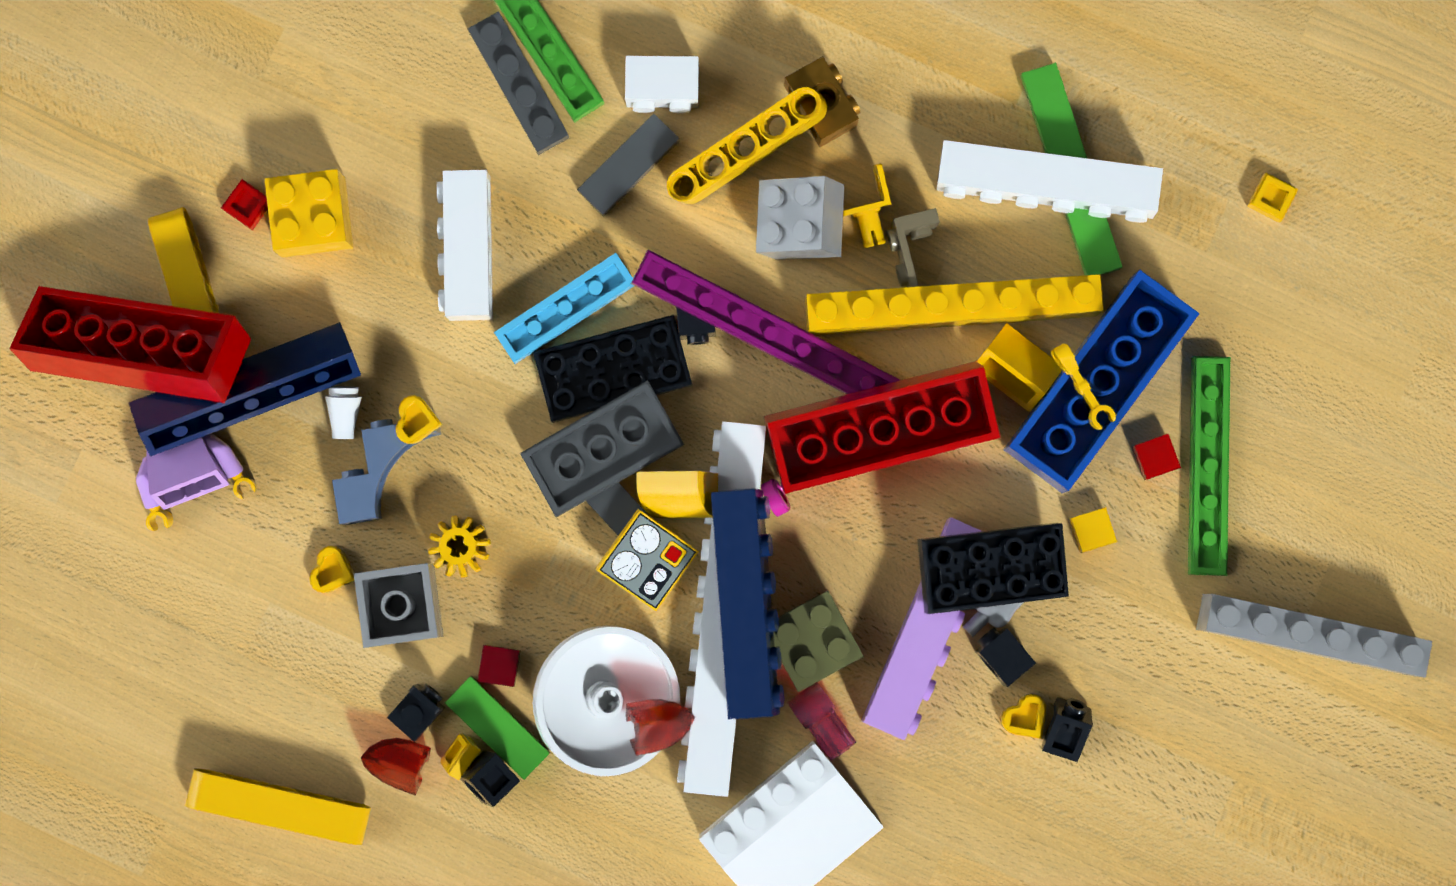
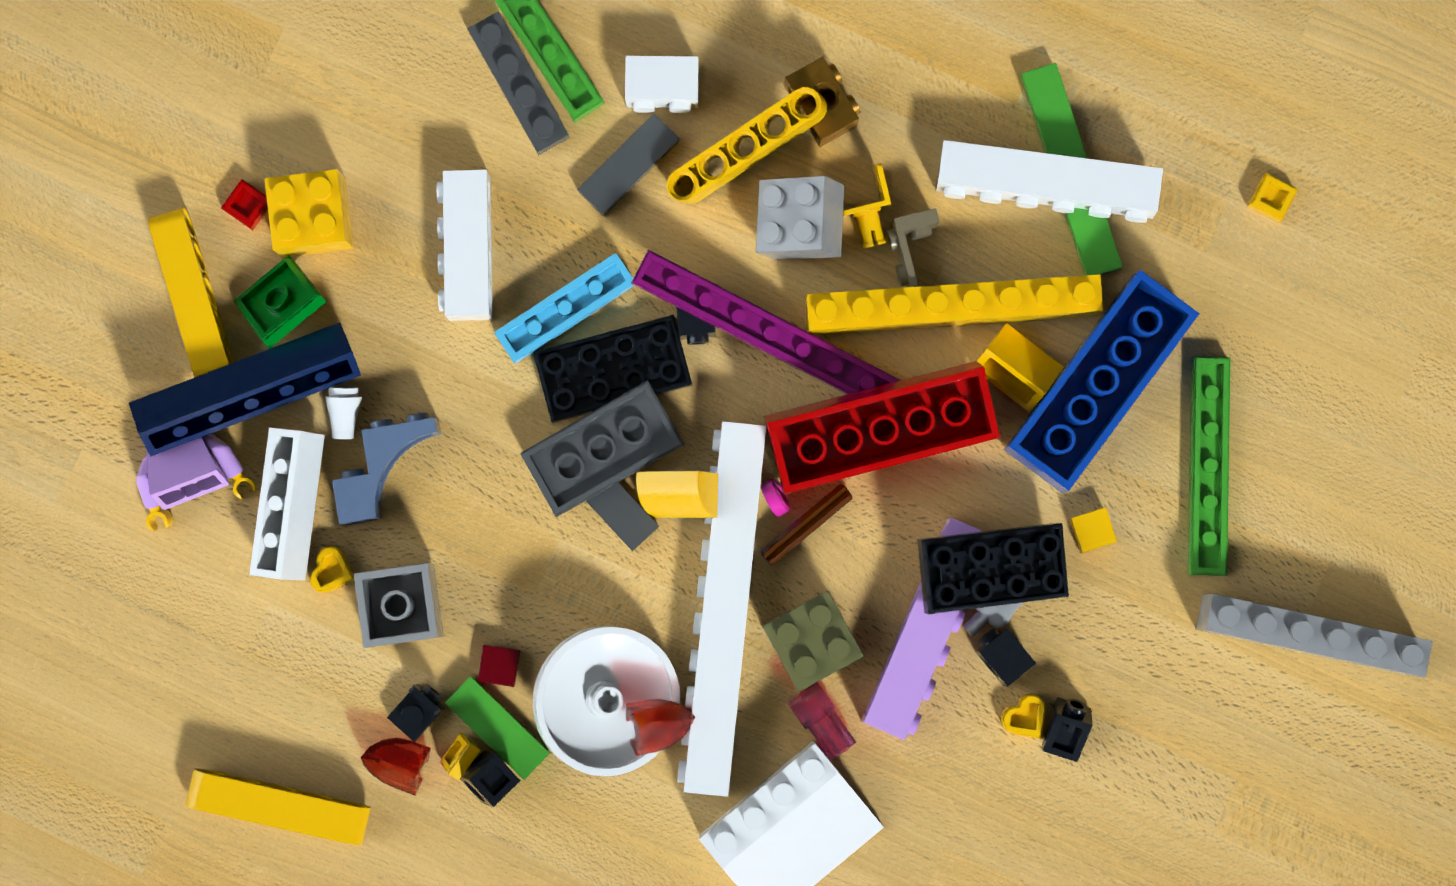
(131, 343): red brick -> none
(279, 301): none -> green tile
(287, 504): none -> white brick
(416, 420): yellow tile -> none
(470, 540): yellow gear -> none
(646, 559): tile -> none
(746, 604): dark blue brick -> none
(806, 524): none -> reddish brown axle
(1066, 361): yellow piece -> none
(1156, 457): red tile -> none

